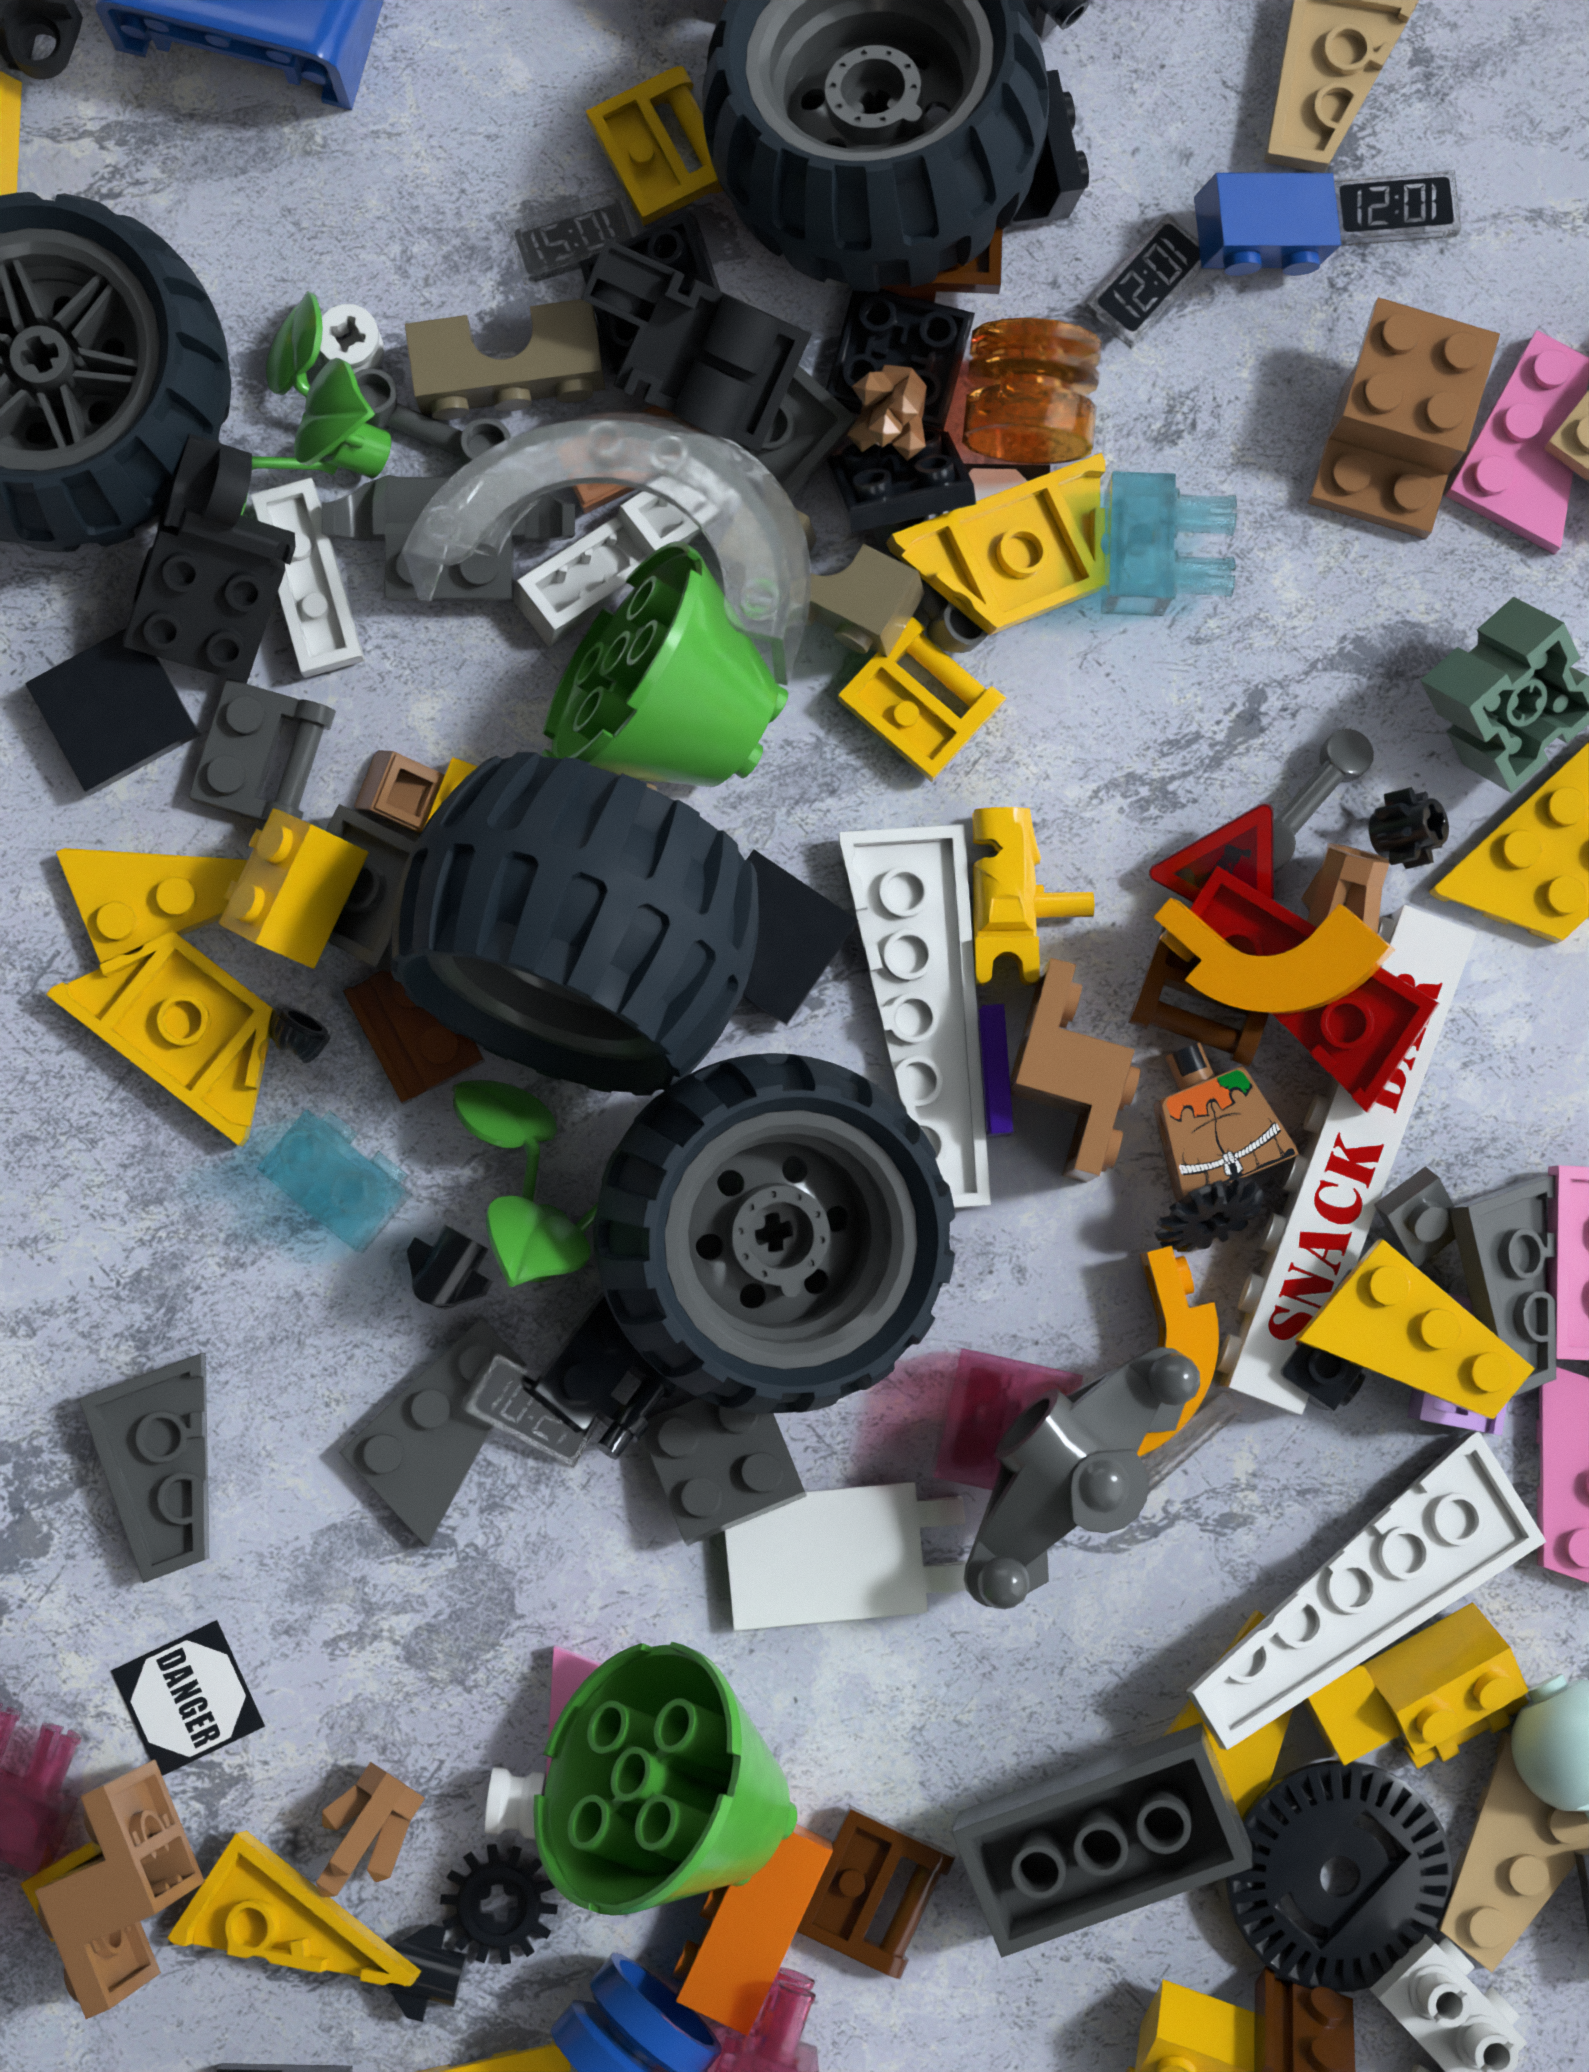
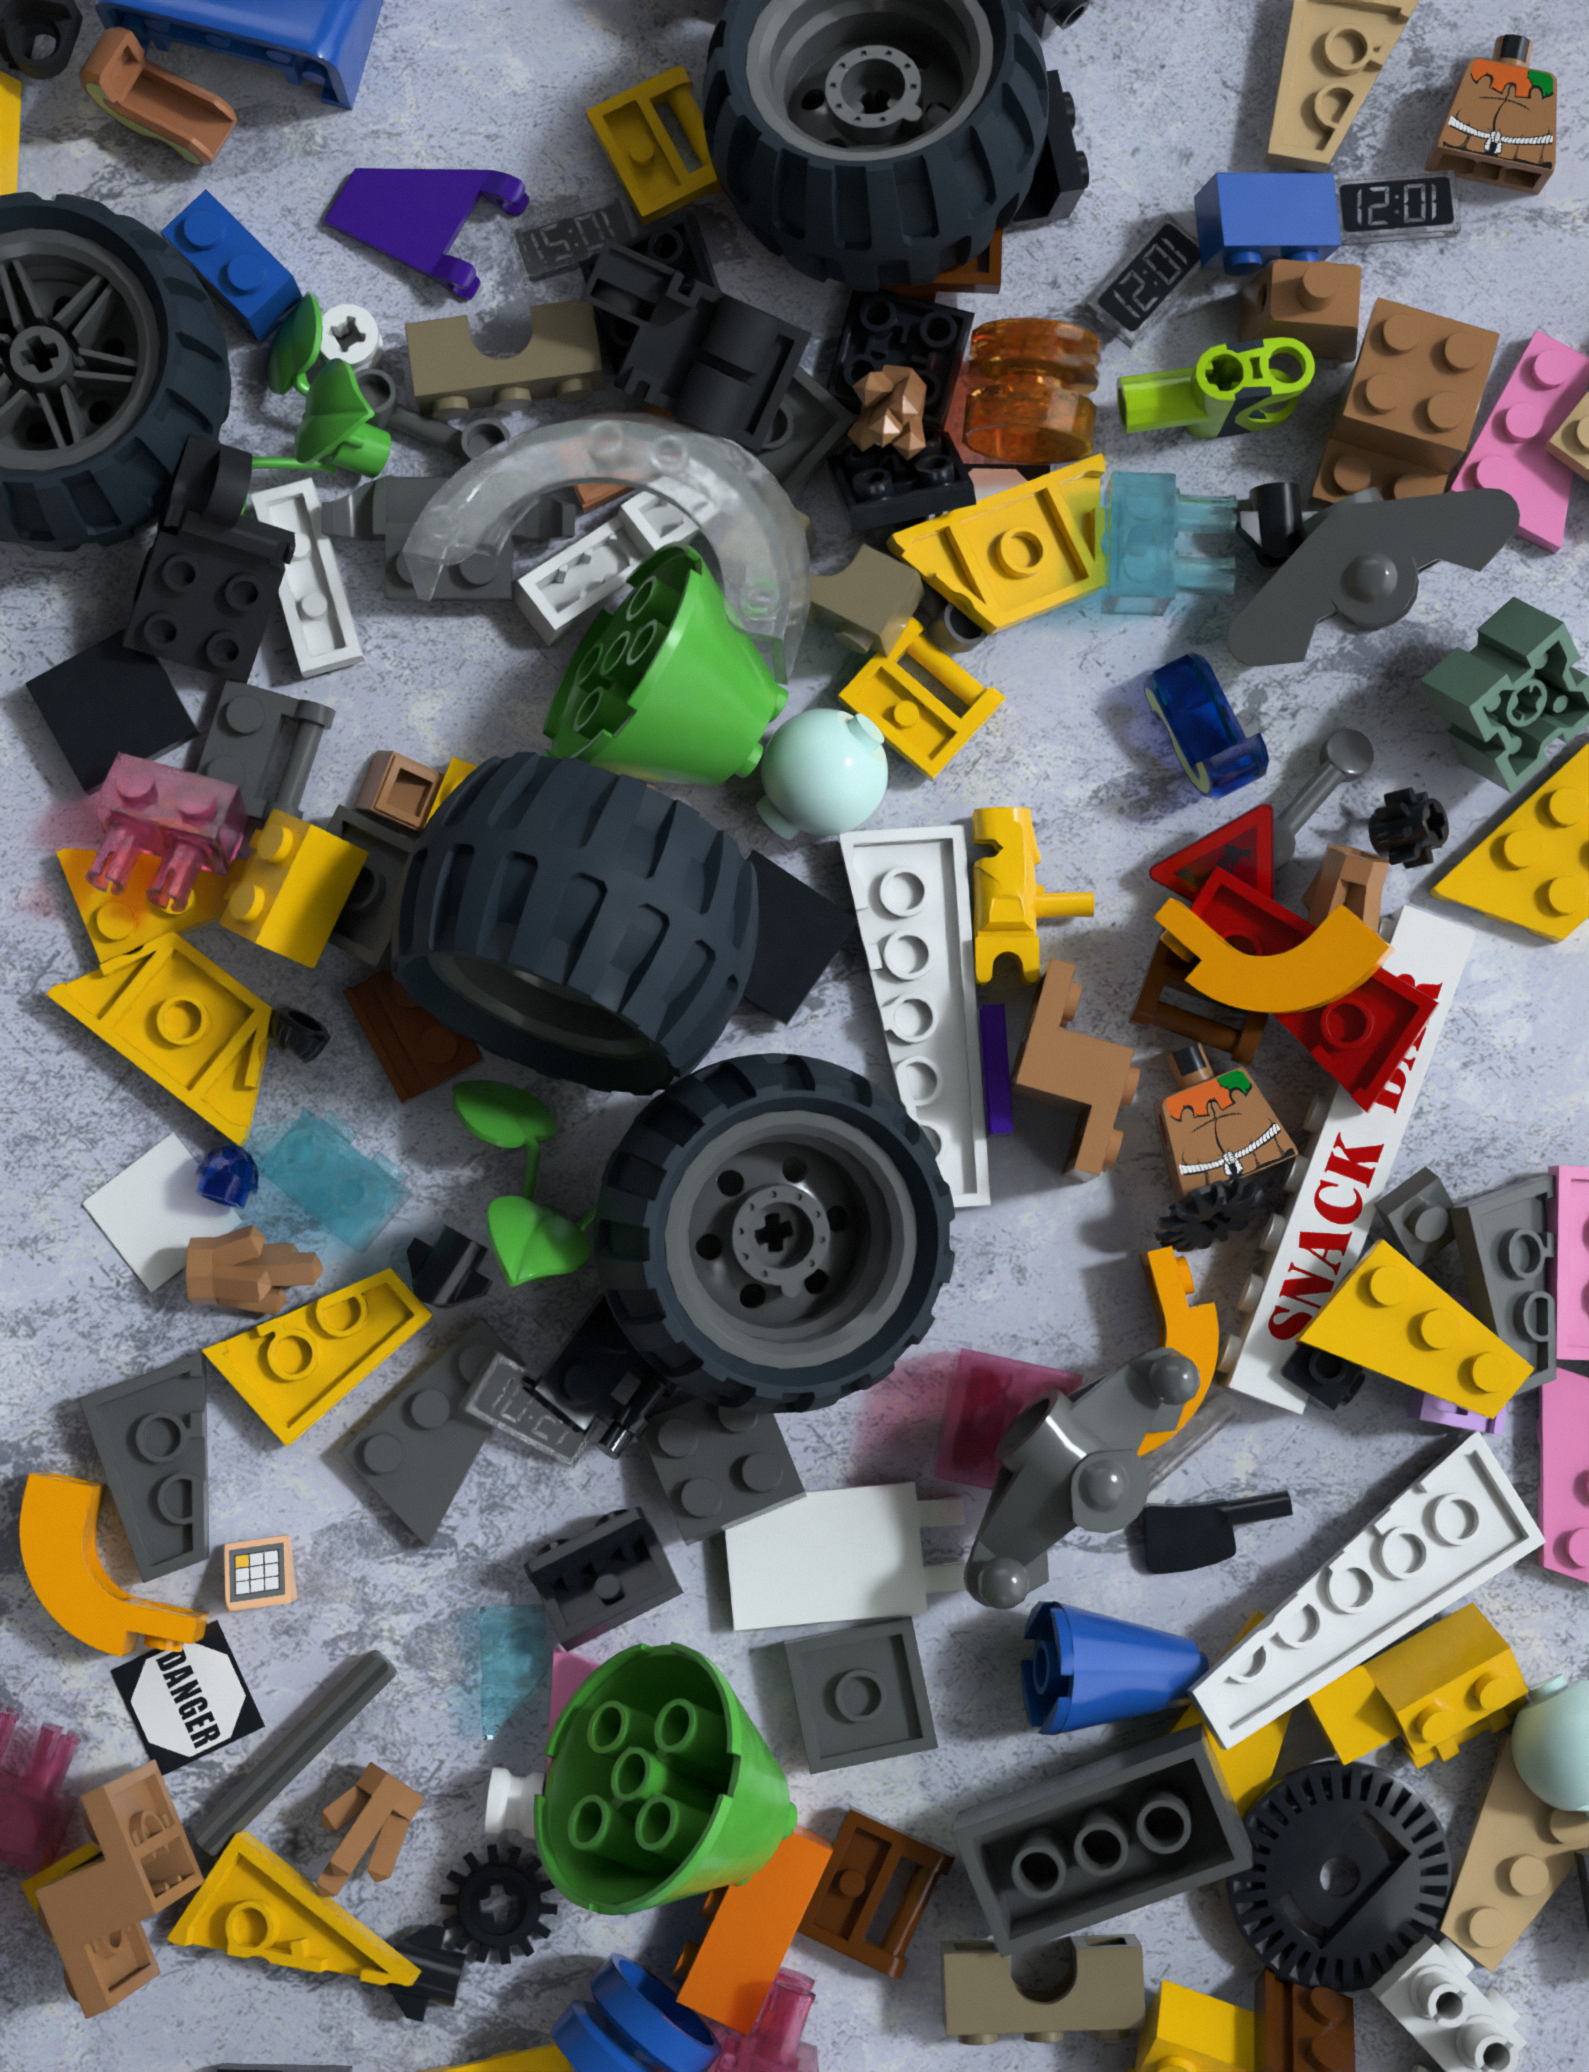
(70, 1581): none -> light orange arch
(155, 99): none -> nougat animal
(155, 1212): none -> white sticker
(169, 815): none -> clear pink brick
(228, 1176): none -> clear blue plate
(233, 266): none -> blue brick
(245, 1272): none -> medium nougat rock
(259, 1573): none -> slope
(294, 1752): none -> dark grey axle
(318, 1354): none -> yellow wing
(420, 214): none -> dark purple flag
(511, 1660): none -> clear light blue slope
(603, 1577): none -> black bracket
(822, 774): none -> light aqua brick
(860, 1695): none -> dark grey plate
(1096, 1995): none -> dark tan arch
(1102, 1669): none -> blue cone
(1202, 1532): none -> black piece
(1204, 728): none -> clear blue animal
(1217, 394): none -> lime connector
(1273, 522): none -> black piece
(1306, 303): none -> medium nougat torso
(1366, 565): none -> dark grey piece
(1500, 121): none -> medium nougat torso

